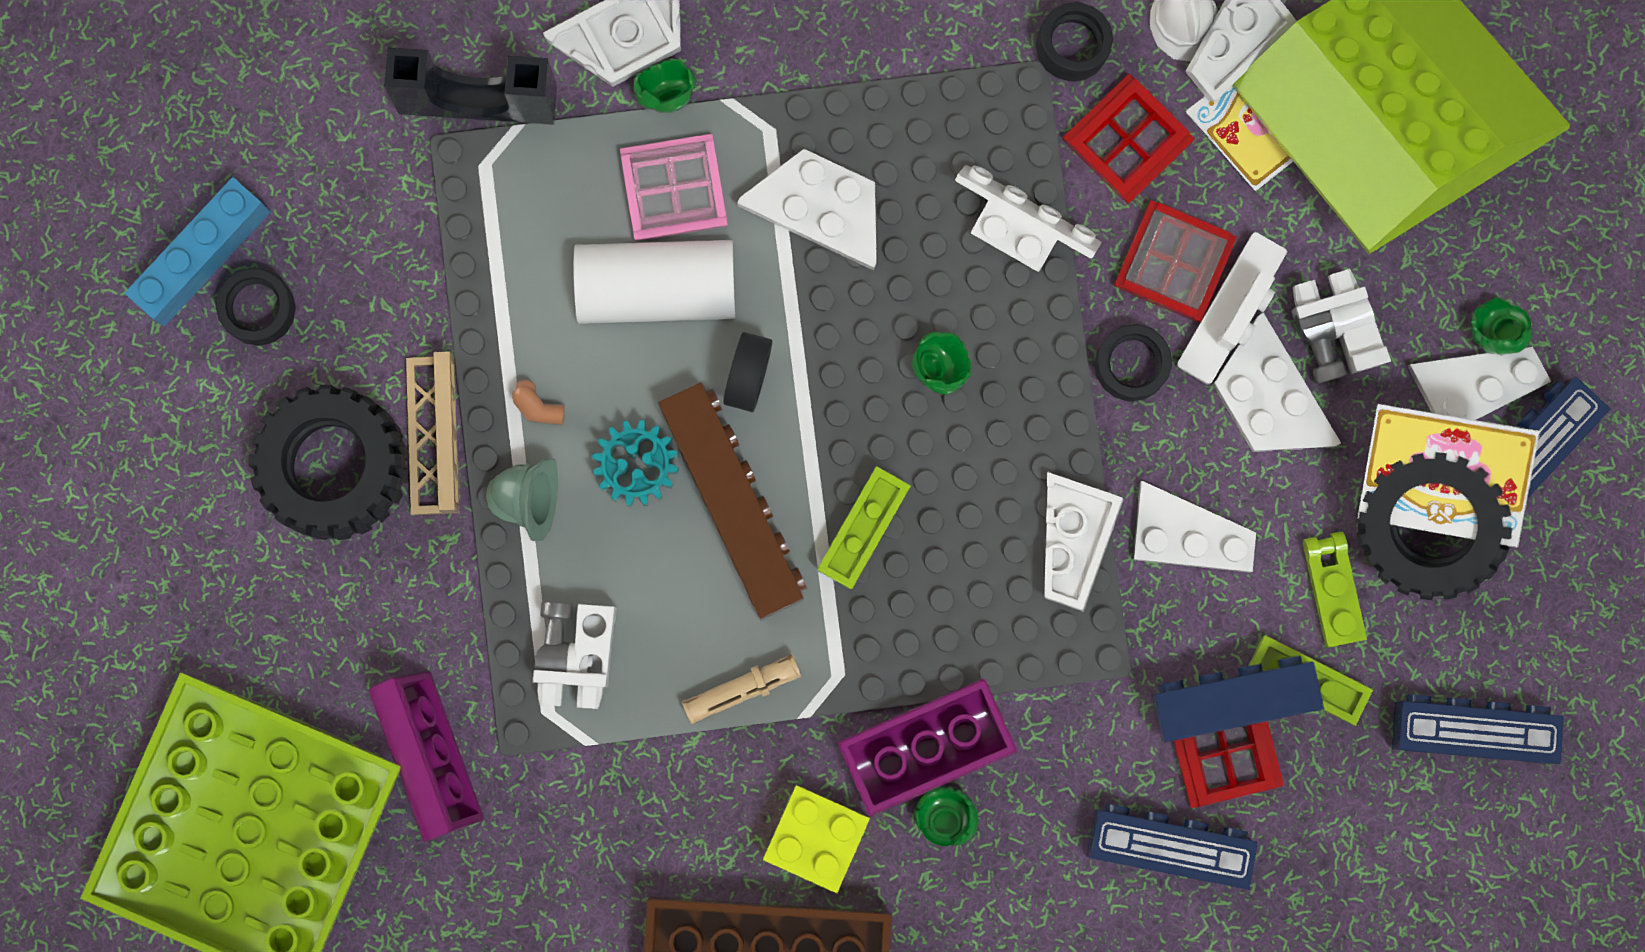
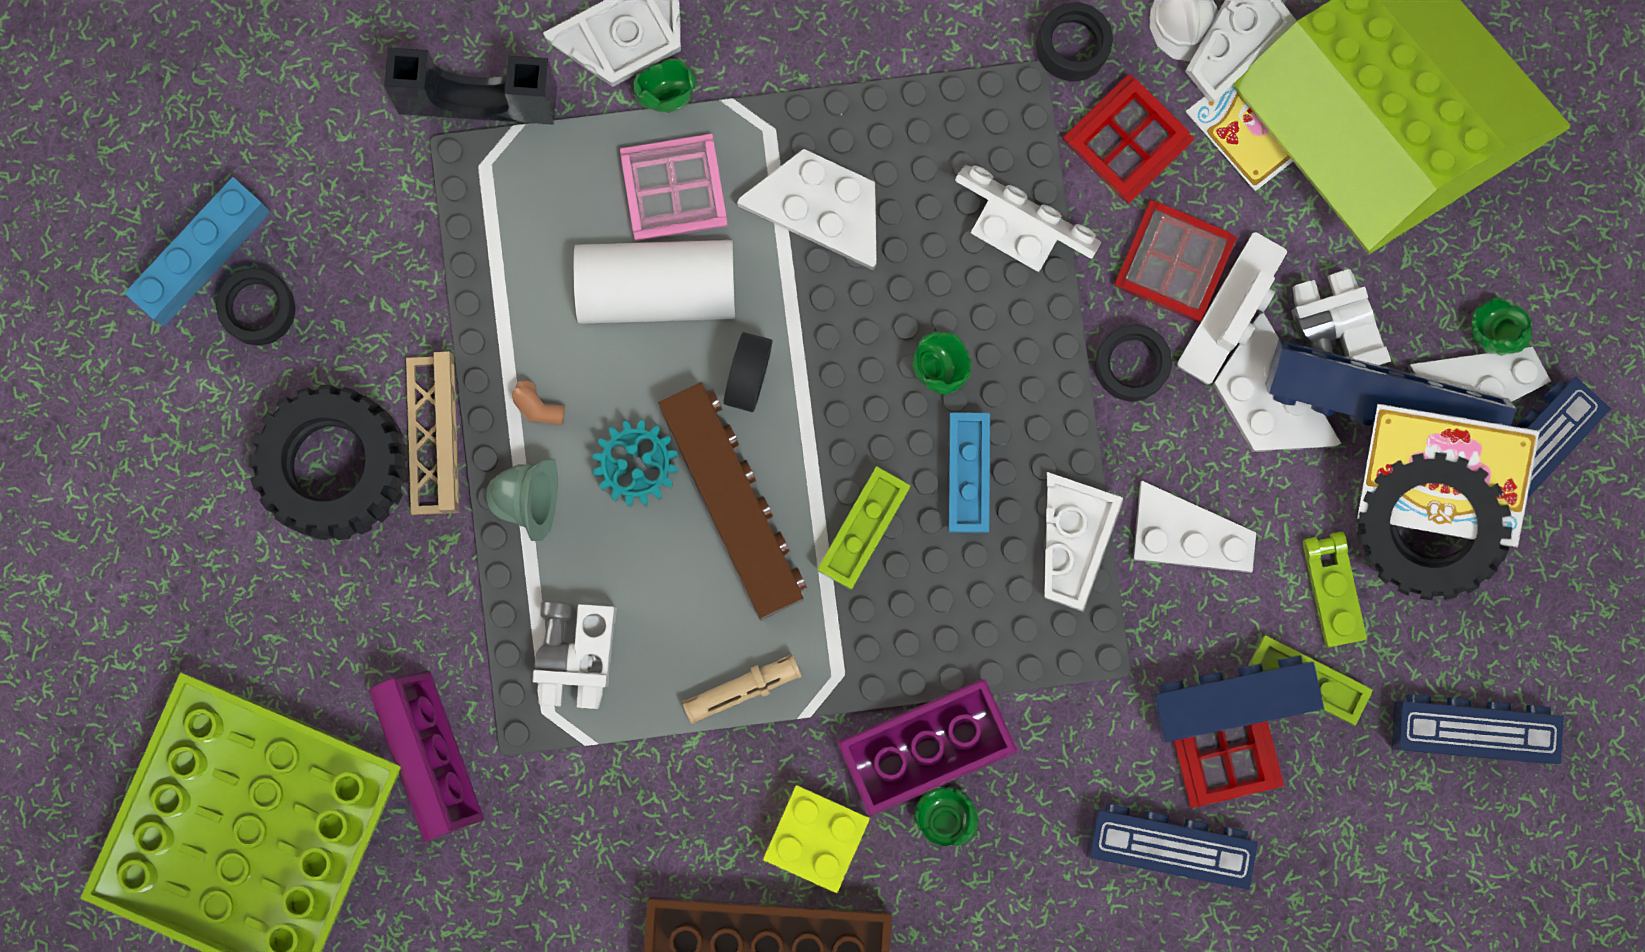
(969, 472): none -> dark azure plate
(1357, 387): none -> dark blue brick

